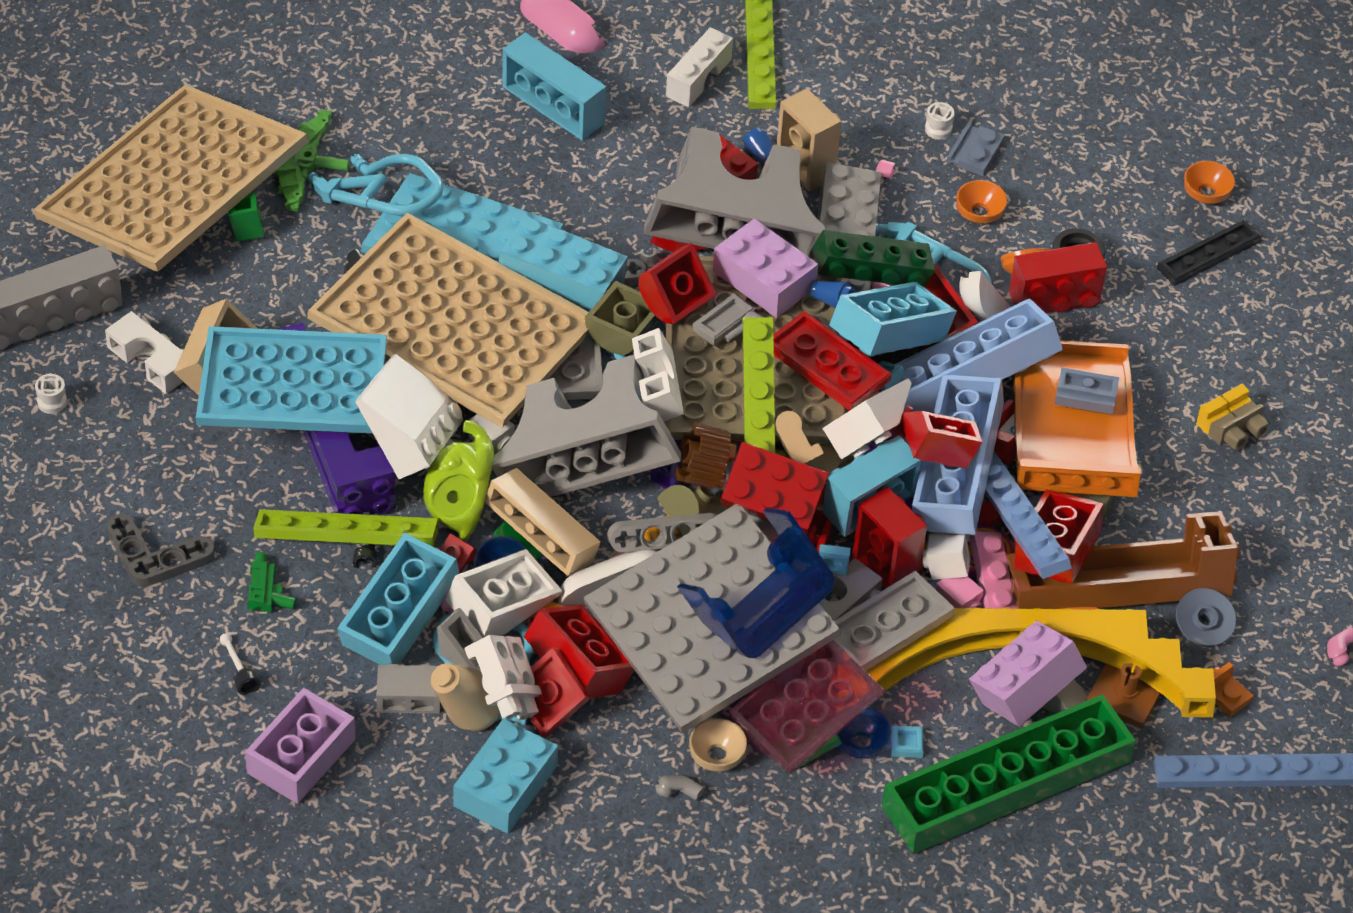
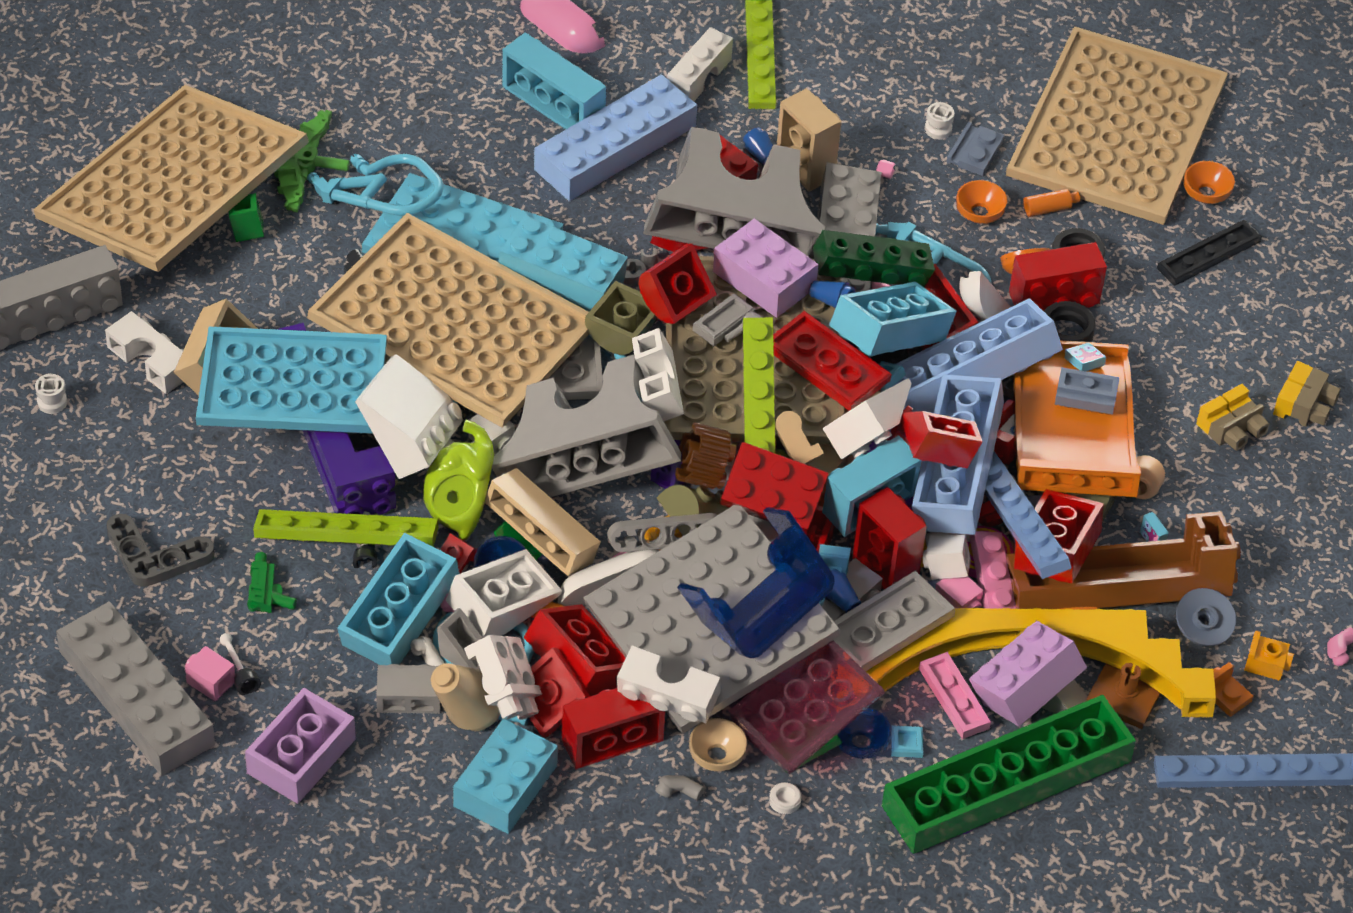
(135, 688): none -> light grey brick
(209, 673): none -> bright pink brick
(425, 647): none -> white arm
(608, 727): none -> red brick
(615, 137): none -> light blue brick
(690, 698): none -> white arch
(785, 798): none -> white tile
(843, 592): none -> blue cone
(954, 695): none -> bright pink plate
(1050, 202): none -> orange cylinder
(1076, 313): none -> black tyre
(1085, 357): none -> medium azure tile
(1117, 125): none -> tan plate
(1151, 476): none -> light nougat head
(1152, 528): none -> medium azure tile
(1268, 657): none -> light orange brick
(1302, 395): none -> dark tan hips

